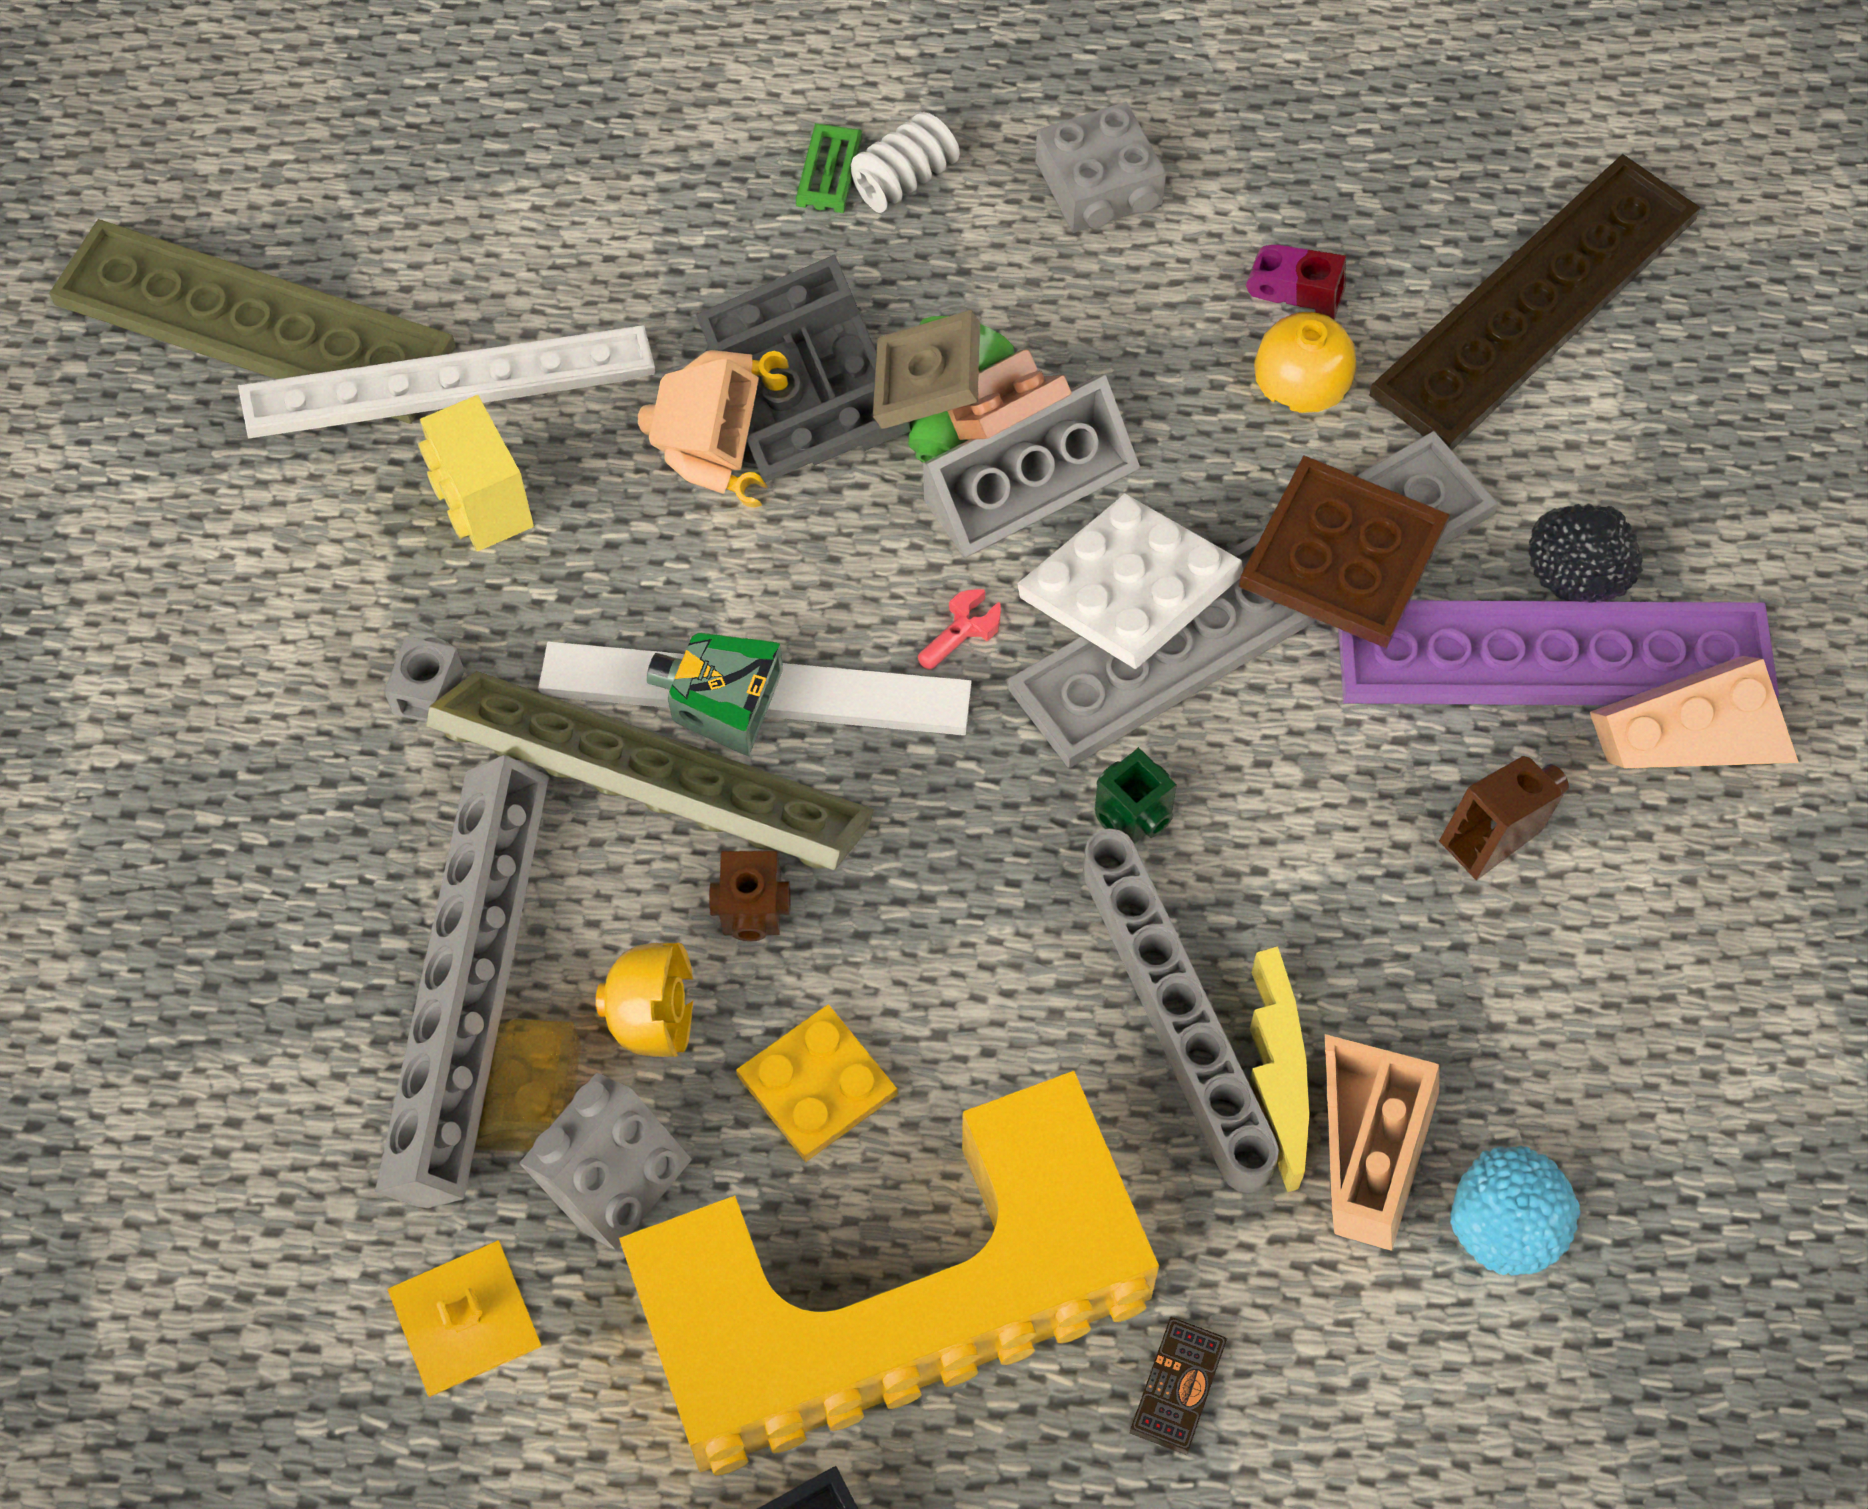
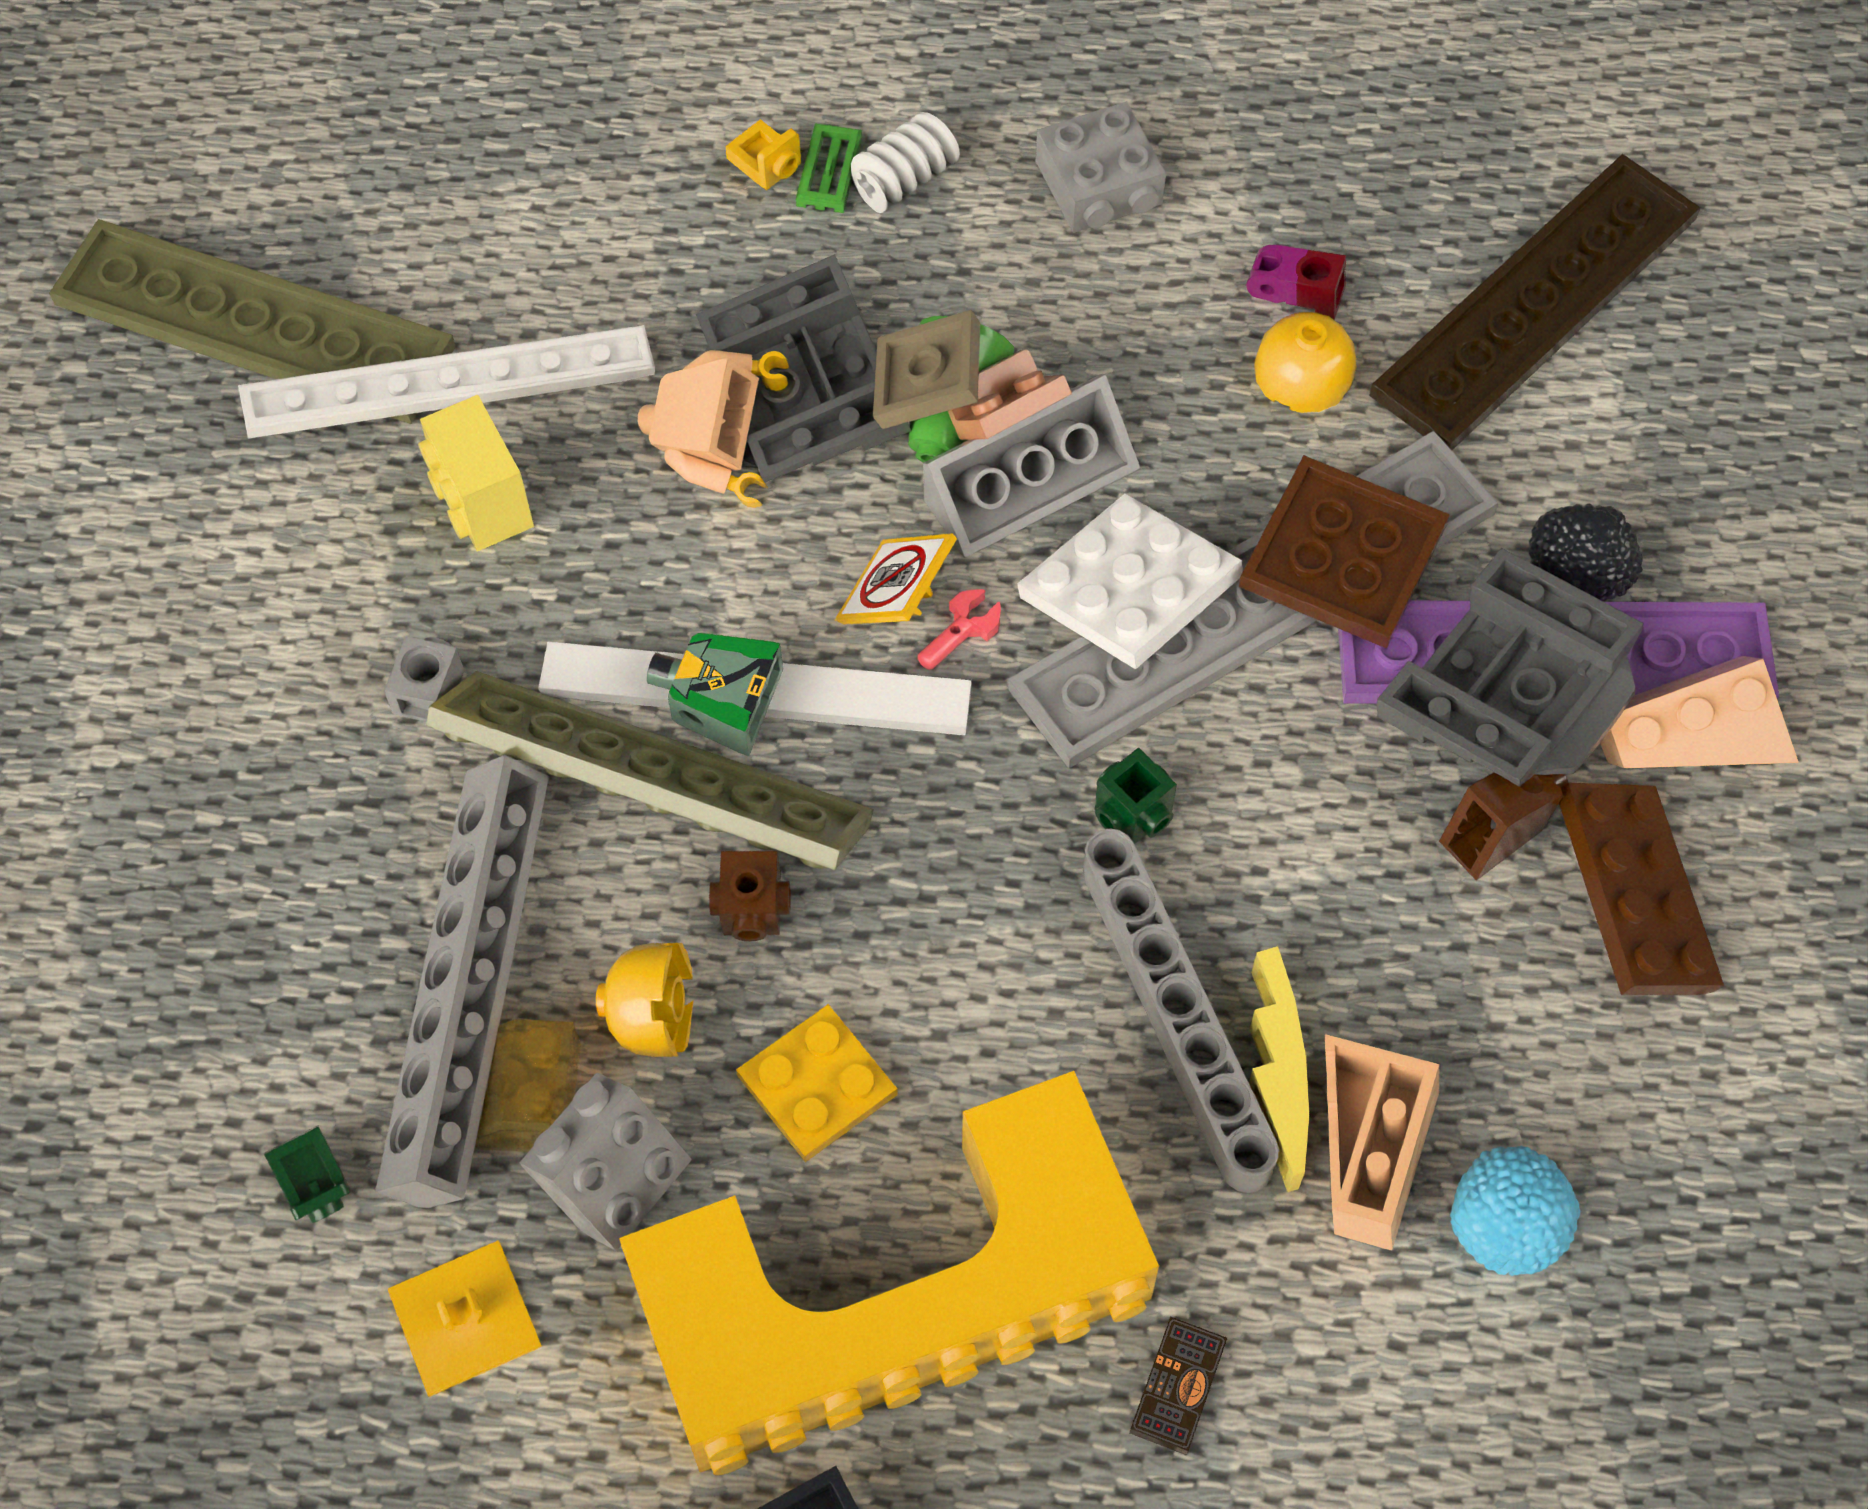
(309, 1175): none -> dark green bracket
(765, 154): none -> yellow bracket
(896, 580): none -> piece
(1522, 677): none -> dark grey slope
(1639, 890): none -> reddish brown plate

